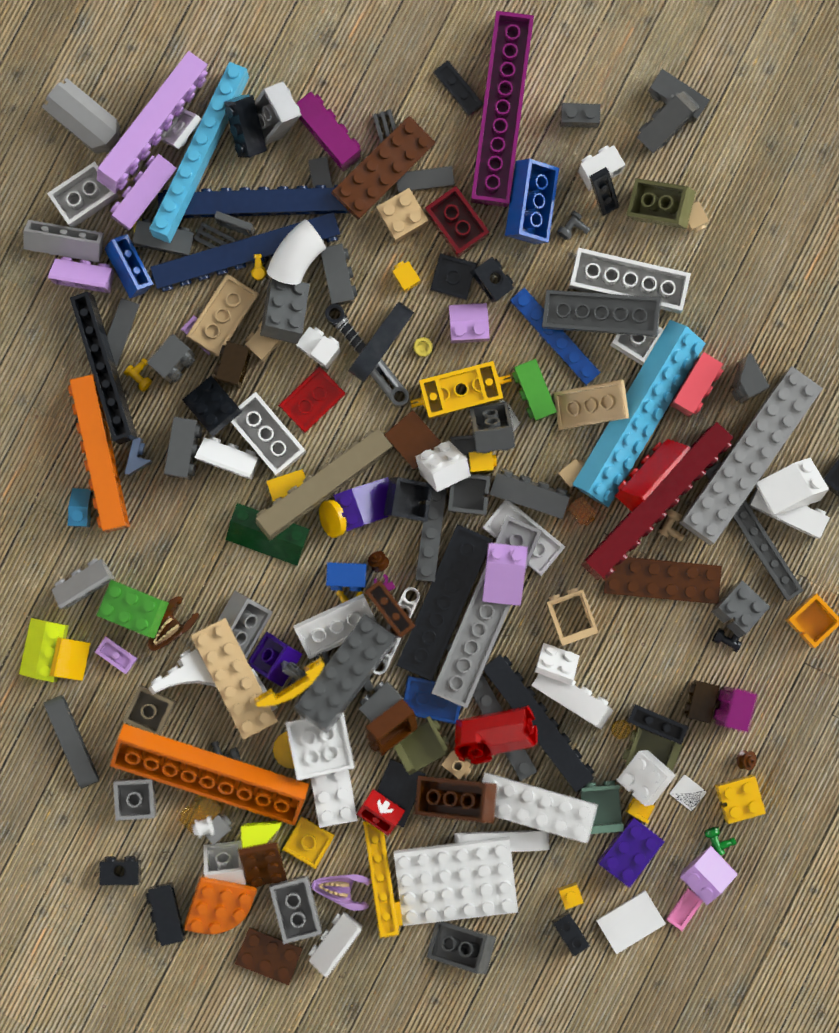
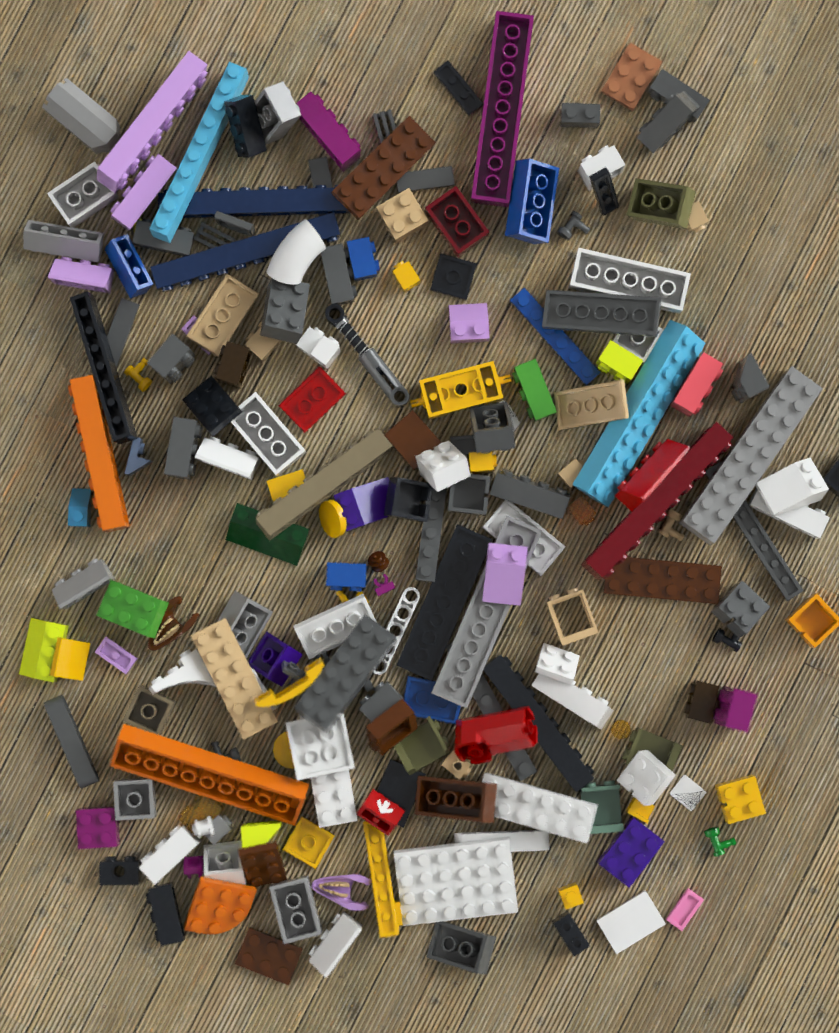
(97, 827): none -> magenta brick
(168, 853): none -> white brick
(181, 129): white plate -> none
(193, 865): none -> magenta tile
(258, 272): yellow piece -> none
(362, 258): none -> blue brick
(381, 341): black beam -> none
(390, 608): reddish brown brick -> none
(423, 347): light yellow tile -> none
(482, 276): black brick -> none
(618, 362): none -> neon yellow brick
(631, 76): none -> nougat plate
(657, 723): black brick -> none
(708, 875): lavender slope -> none
(746, 760): reddish brown wheel -> none

